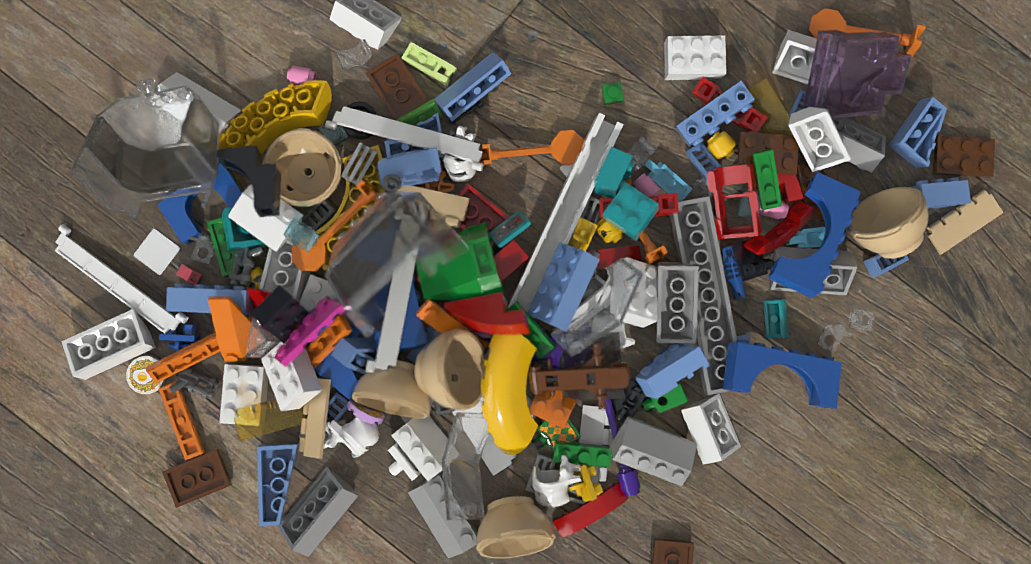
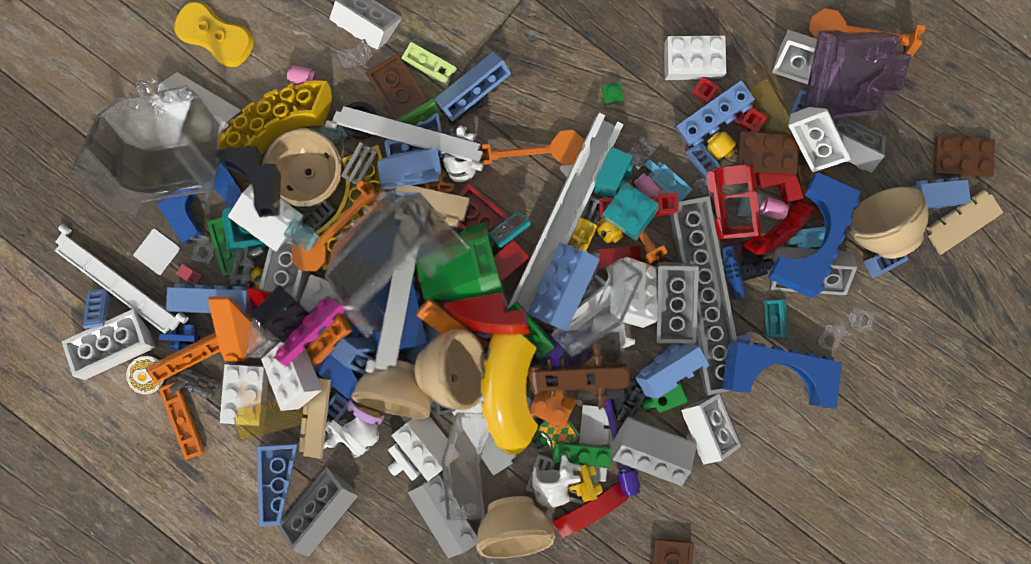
(96, 306): none -> medium blue slope
(197, 478): reddish brown plate -> none
(202, 27): none -> yellow plate
(394, 179): dark grey plate -> none
(767, 179): green plate -> none
(918, 132): medium blue wedge -> none

